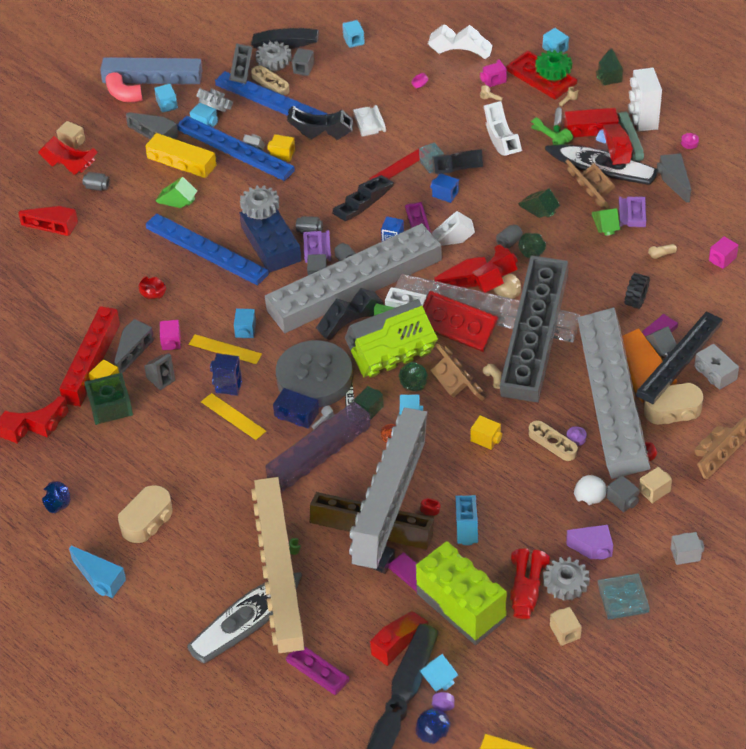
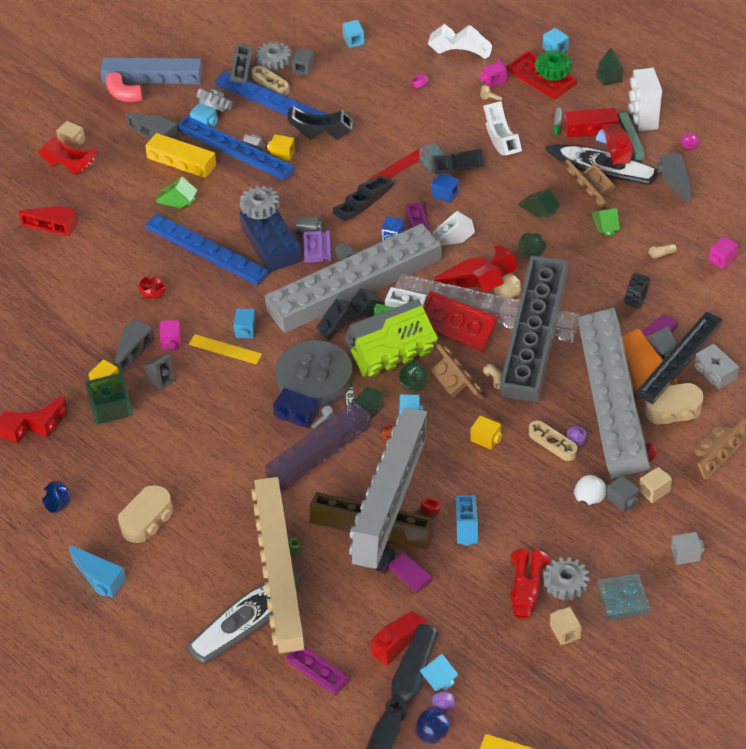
(89, 354): red brick -> none
(96, 181): dark grey brick -> none
(166, 98): medium azure brick -> none
(226, 374): clear blue brick -> none
(233, 416): yellow sticker -> none
(289, 36): black slope -> none
(316, 263): dark grey brick -> none
(369, 120): white plate -> none
(461, 593): lime piece -> none
(509, 236): dark grey brick -> none
(560, 138): bright green brick -> none
(572, 95): tan hand -> none
(591, 541): medium lavender slope -> none
(632, 212): medium lavender plate -> none

